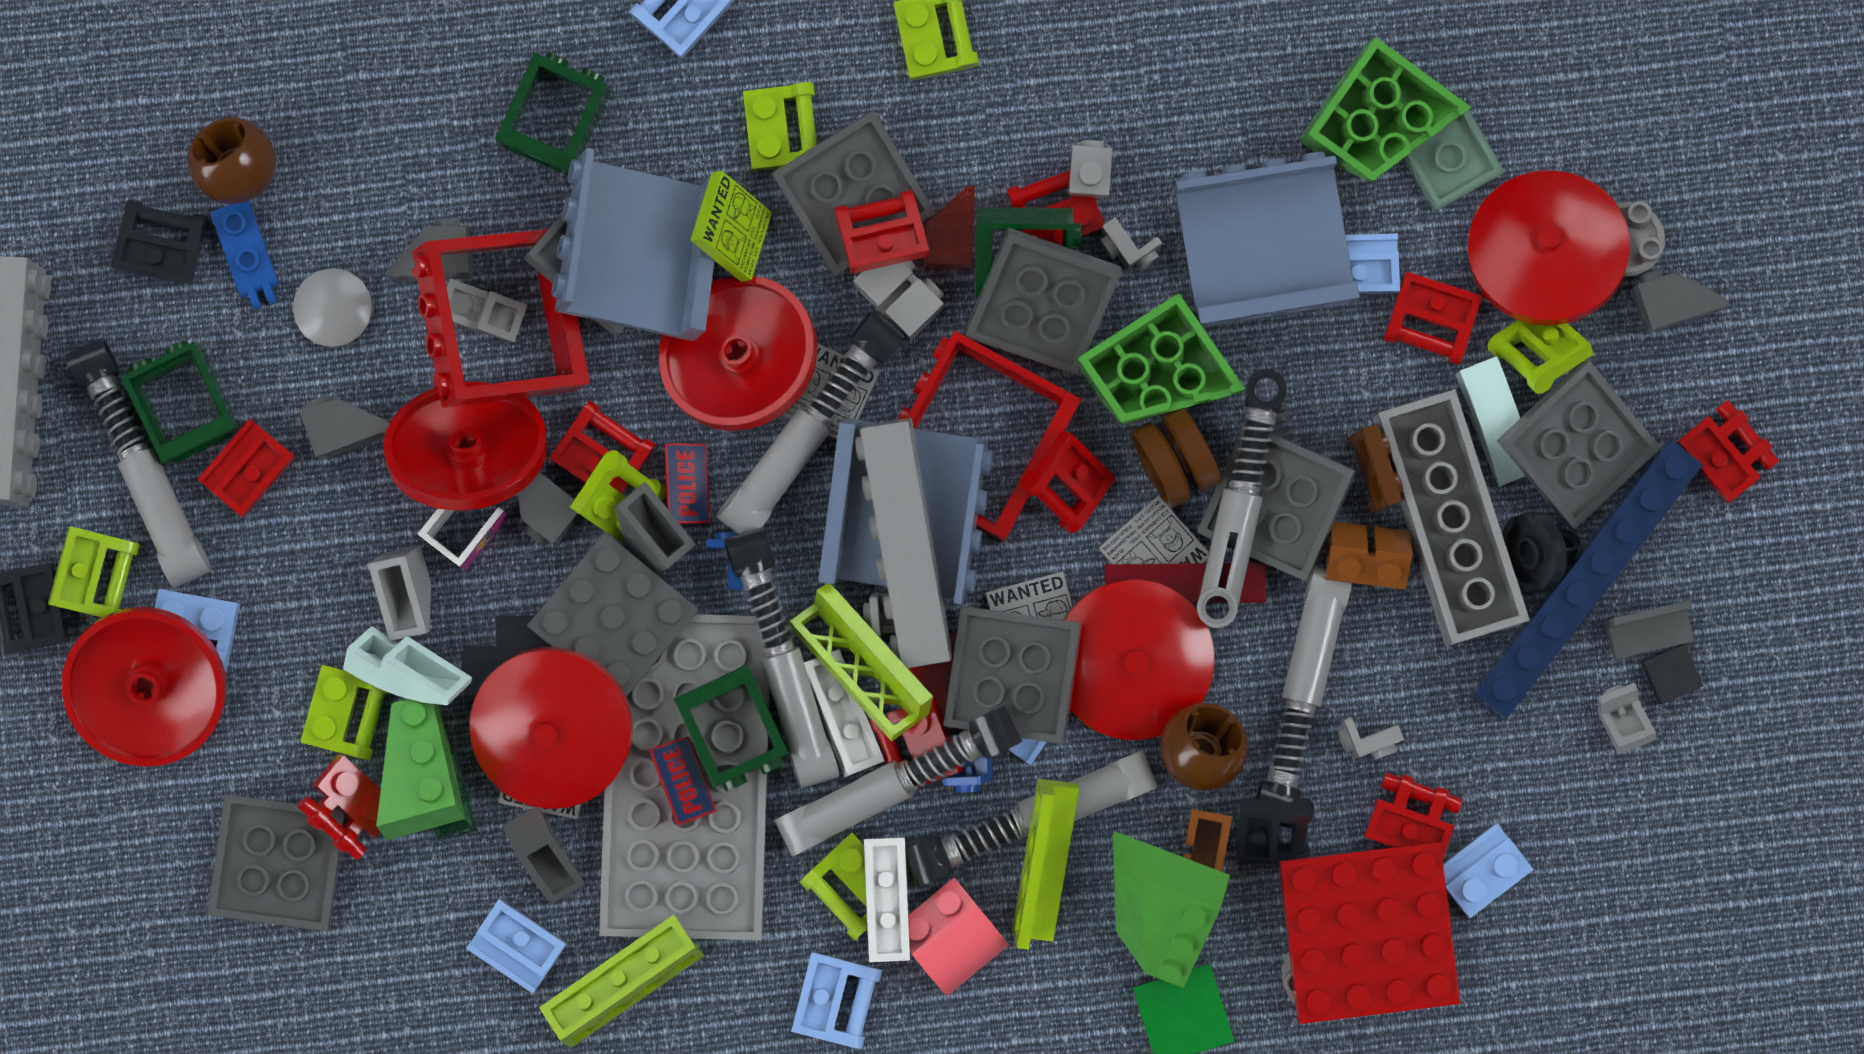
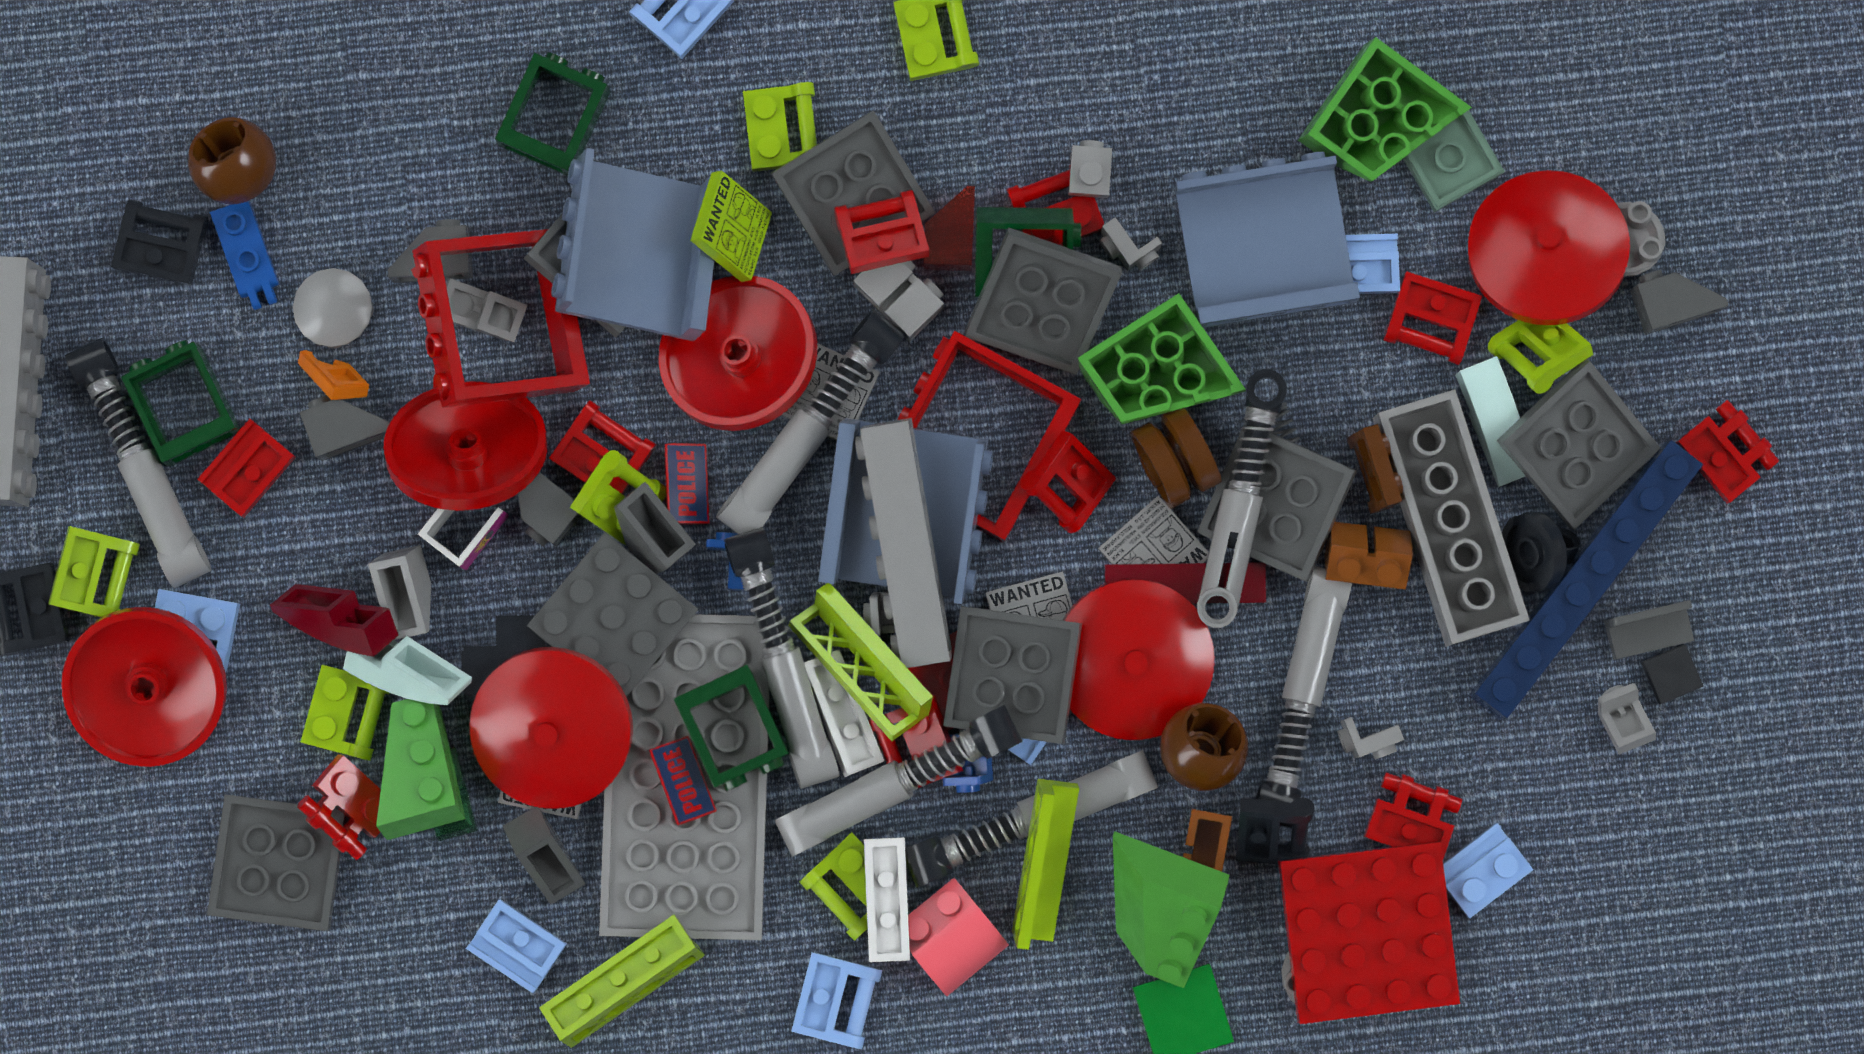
(335, 380): none -> orange tile
(337, 618): none -> dark red slope

